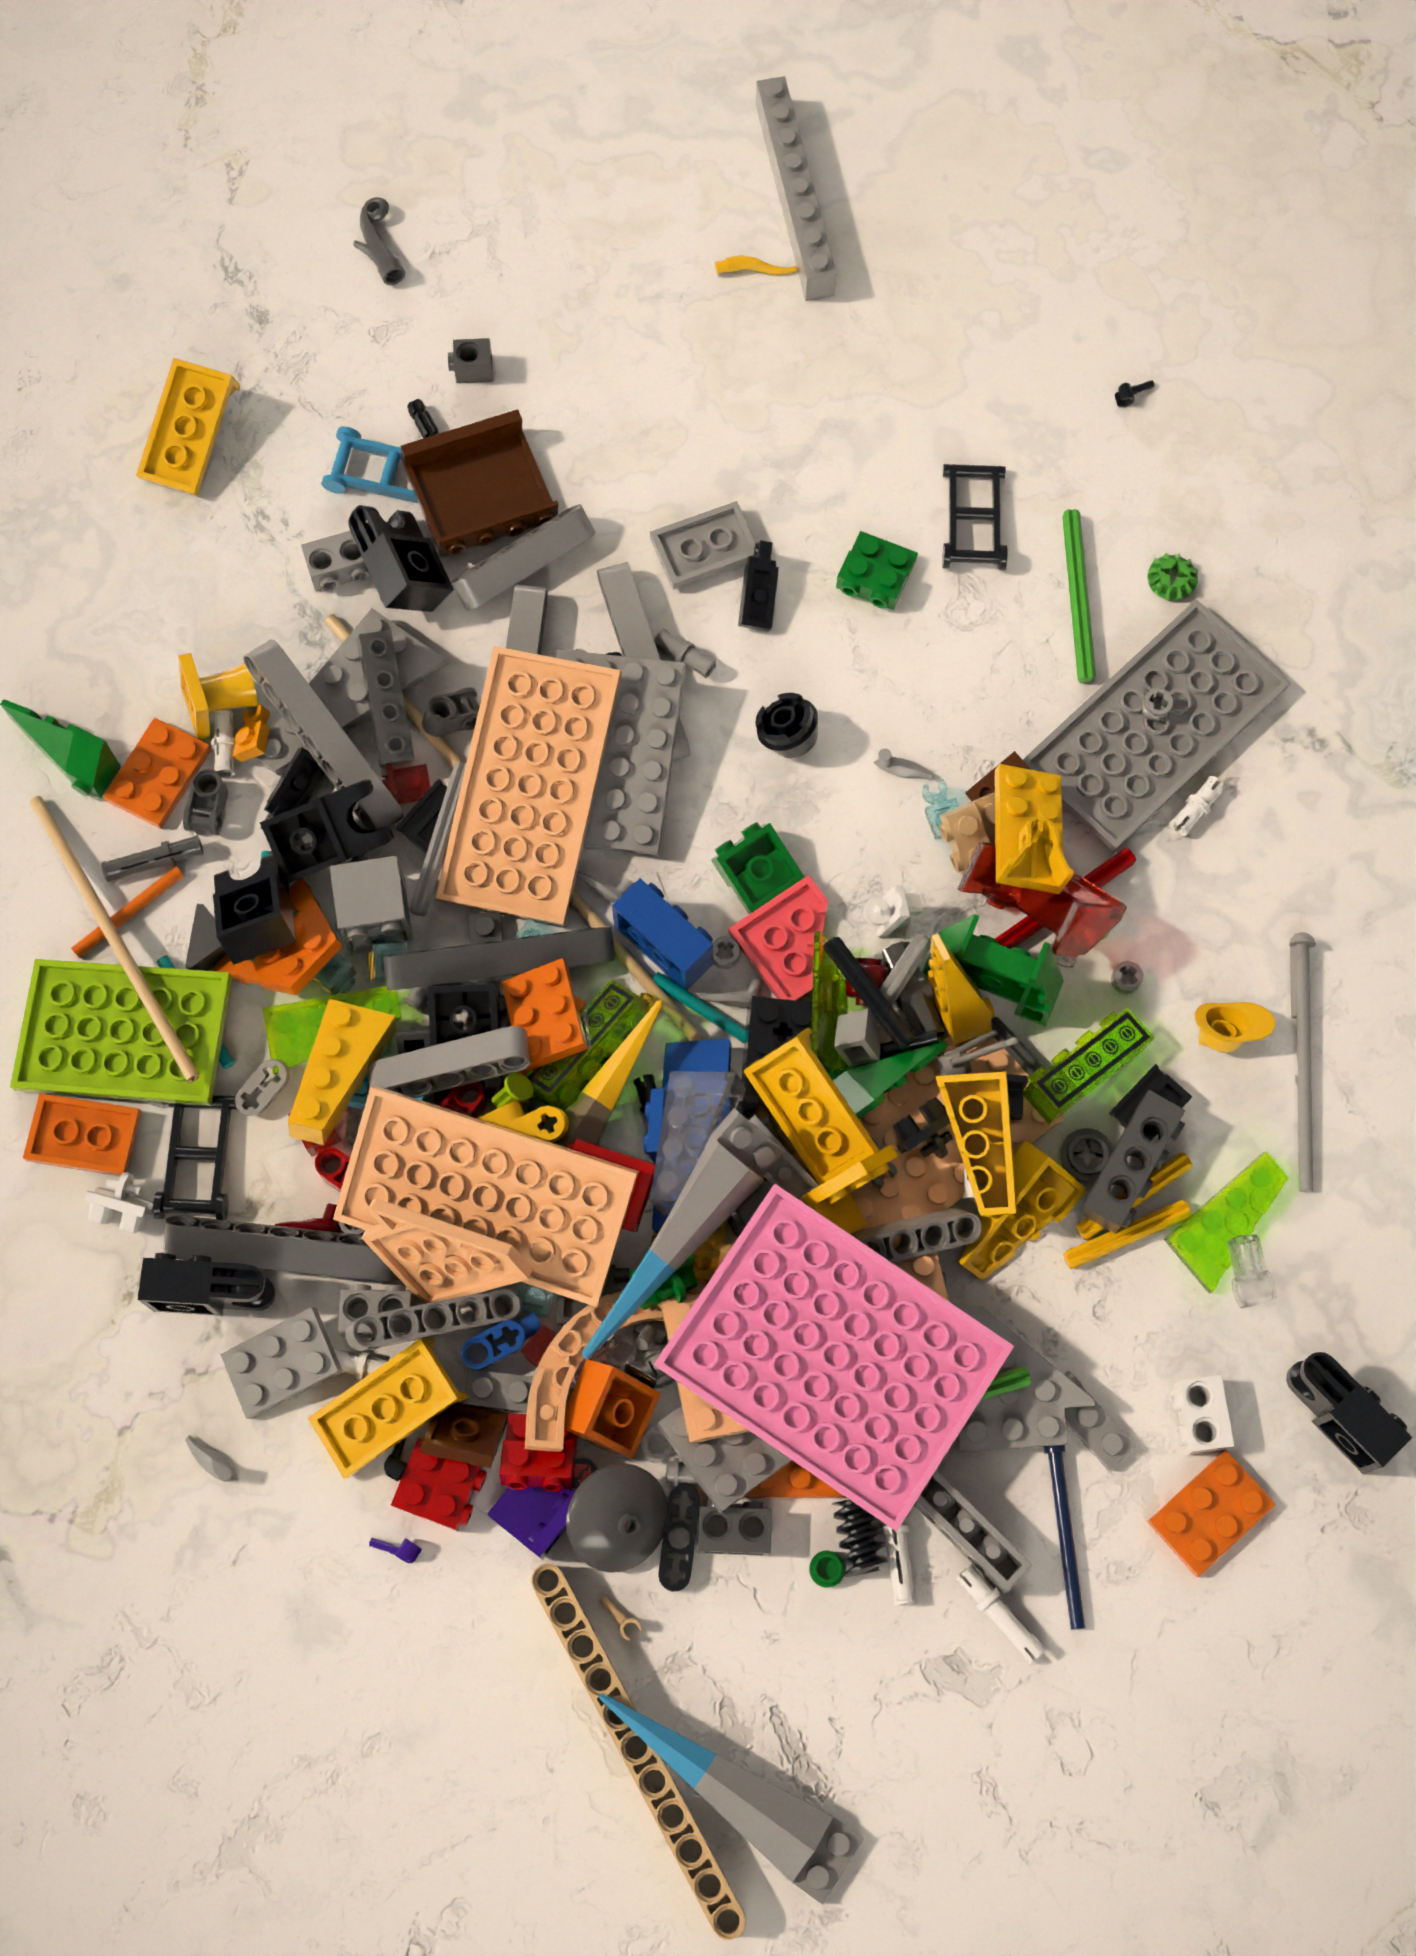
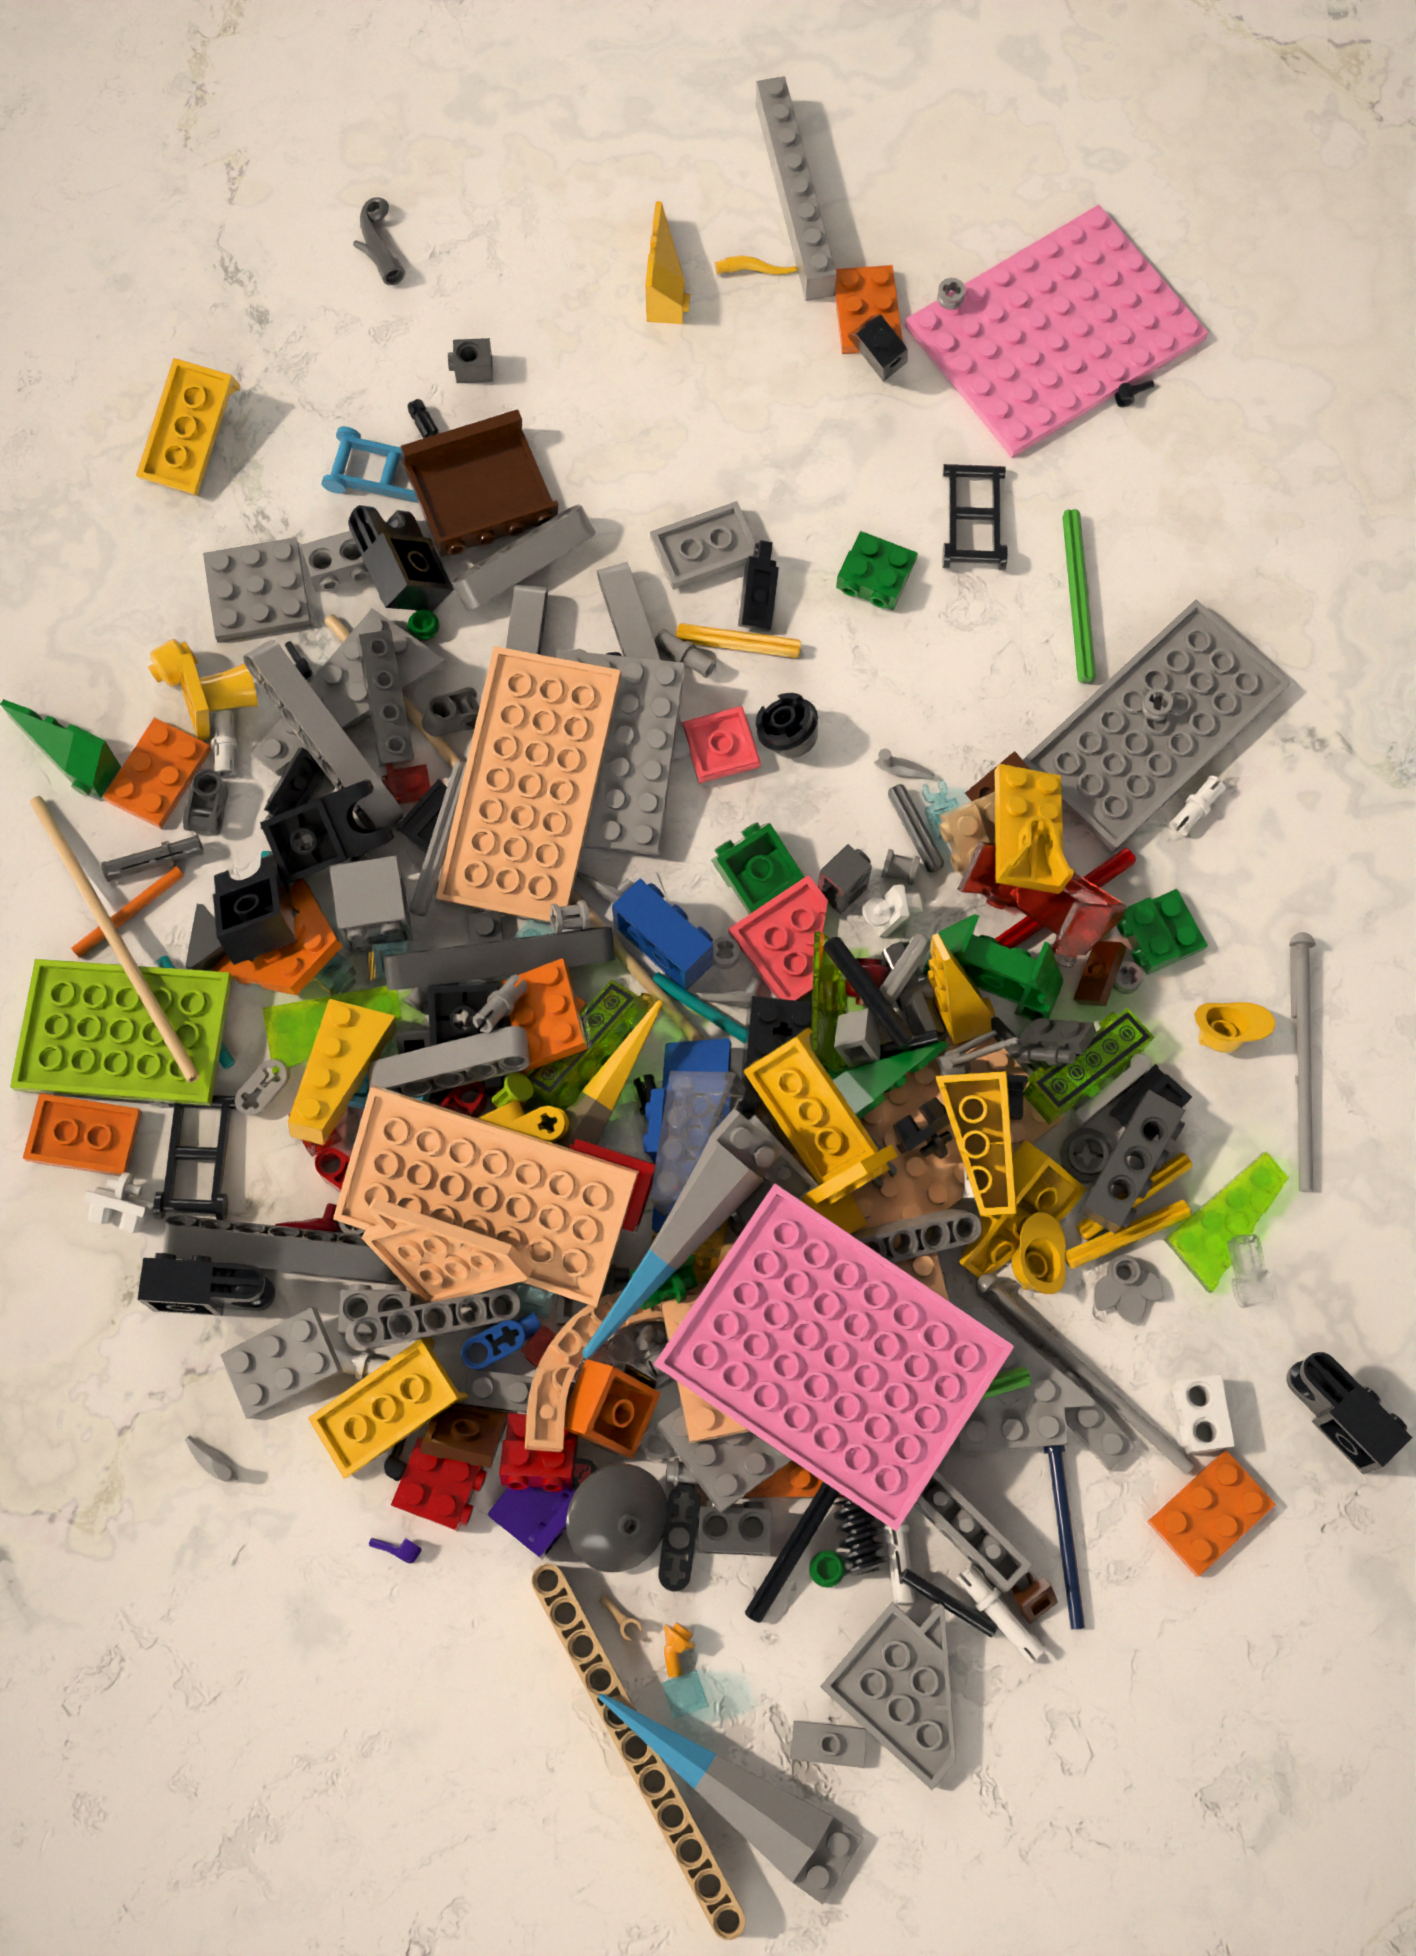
(166, 661): none -> yellow head
(252, 738): light orange plate -> none
(256, 589): none -> light grey plate
(300, 663): none -> black hand
(423, 625): none -> green plate
(500, 1004): none -> light grey pin
(579, 910): none -> light grey bush
(664, 277): none -> yellow wedge
(677, 1639): none -> light orange plate
(685, 1694): none -> clear light blue panel
(721, 744): none -> coral plate
(739, 640): none -> yellow axle
(791, 1553): none -> black axle
(828, 1744): none -> light grey plate
(845, 878): none -> dark grey brick
(862, 294): none -> orange plate
(880, 346): none -> black torso
(900, 867): none -> light grey bush
(901, 1690): none -> light grey wing
(916, 828): none -> dark grey axle
(944, 288): none -> light grey bush
(949, 1602): none -> black bar
(1035, 1598): none -> reddish brown tile
(1041, 1254): none -> yellow piece
(1041, 1336): none -> light grey bar
(1053, 1041): none -> dark grey plate
(1056, 330): none -> bright pink plate
(1100, 973): none -> reddish brown plate
(1111, 1090): none -> light grey plate
(1127, 1294): none -> light grey plate
(1159, 577): bright green gear -> none
(1161, 931): none -> green plate

